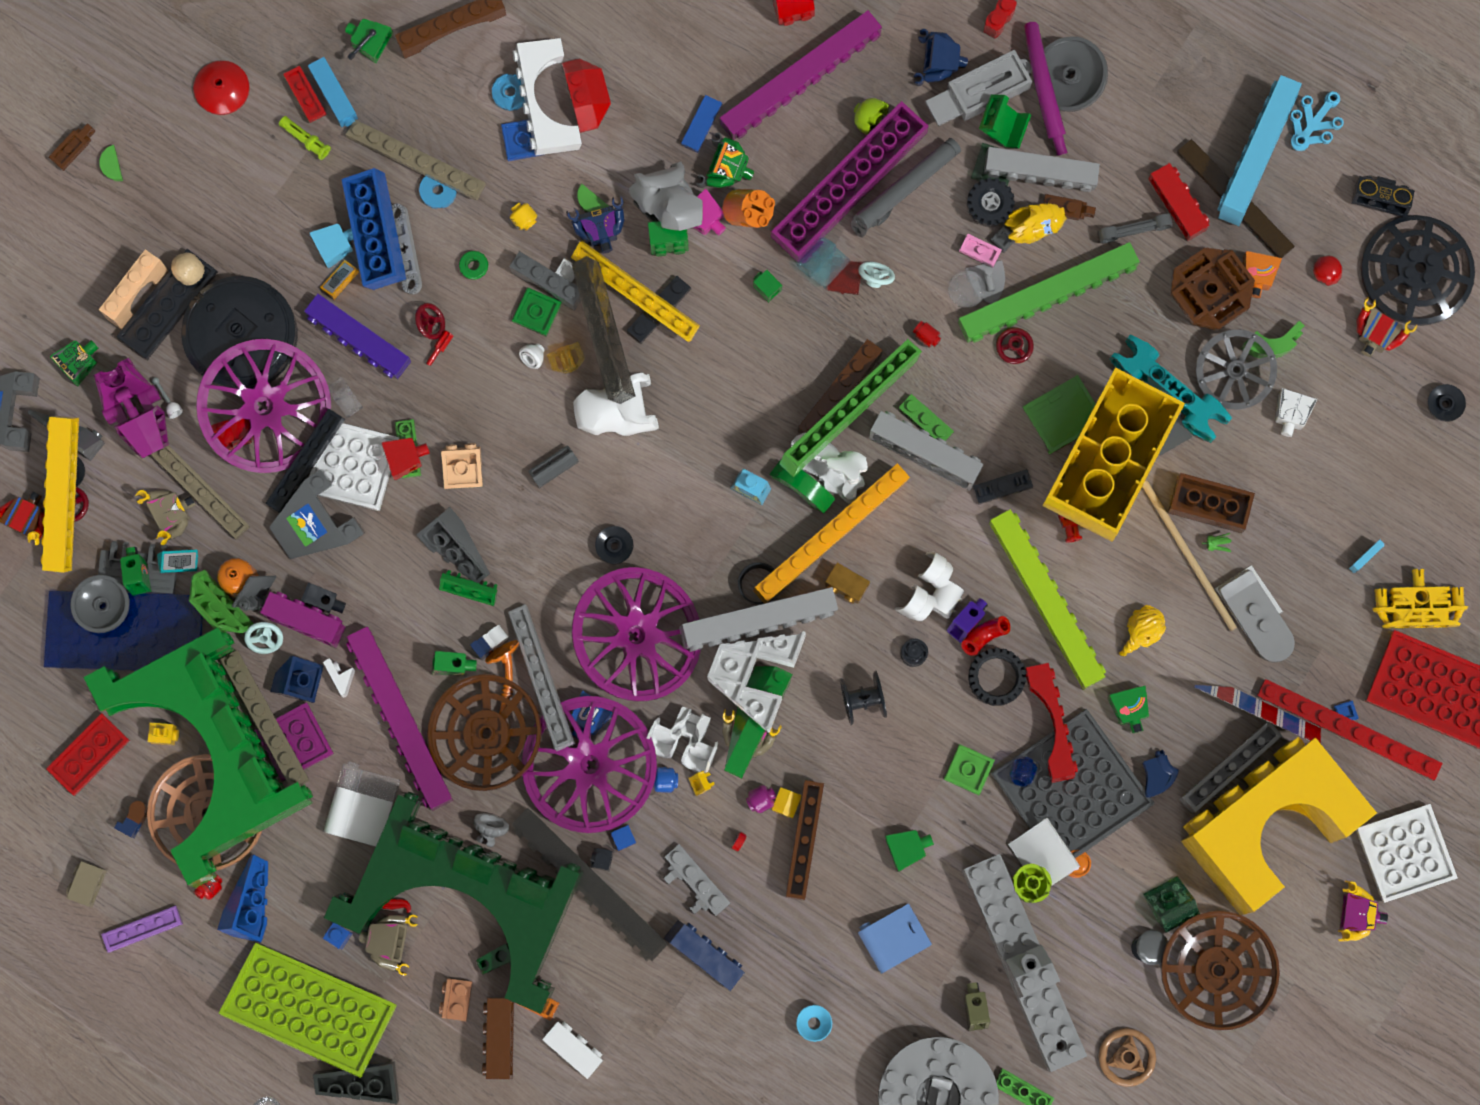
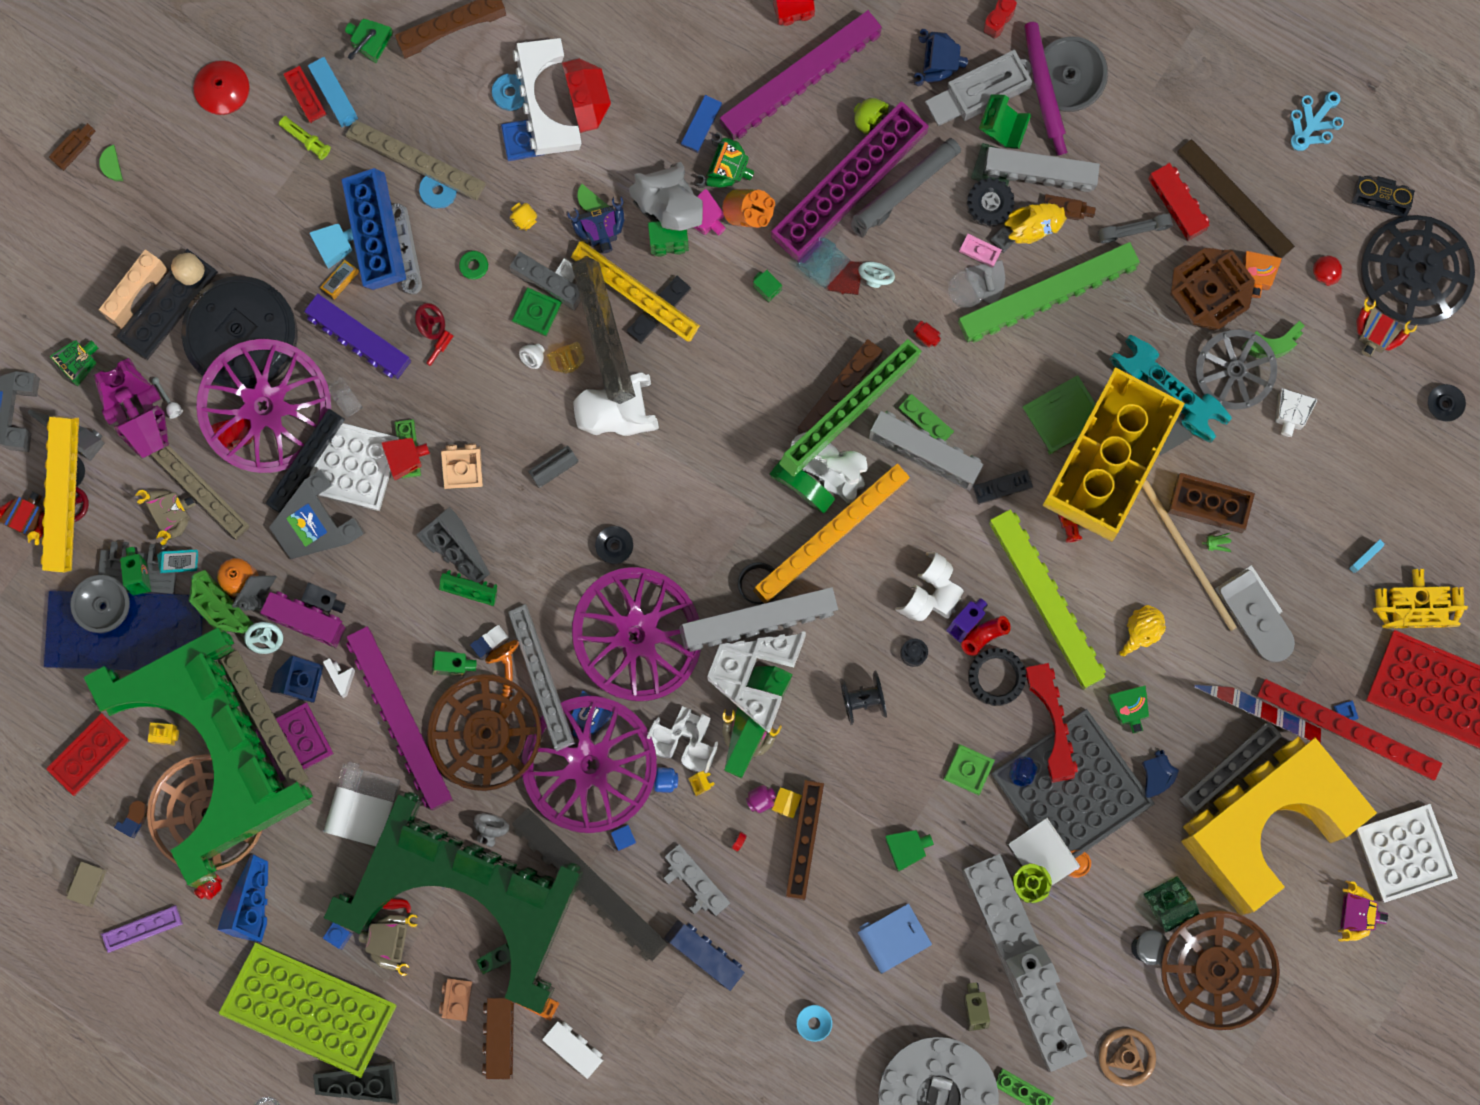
(601, 859): black brick -> none
(751, 486): medium azure torso -> none
(847, 583): pearl gold brick -> none
(1017, 339): dark red piece -> none
(1258, 150): medium azure brick -> none

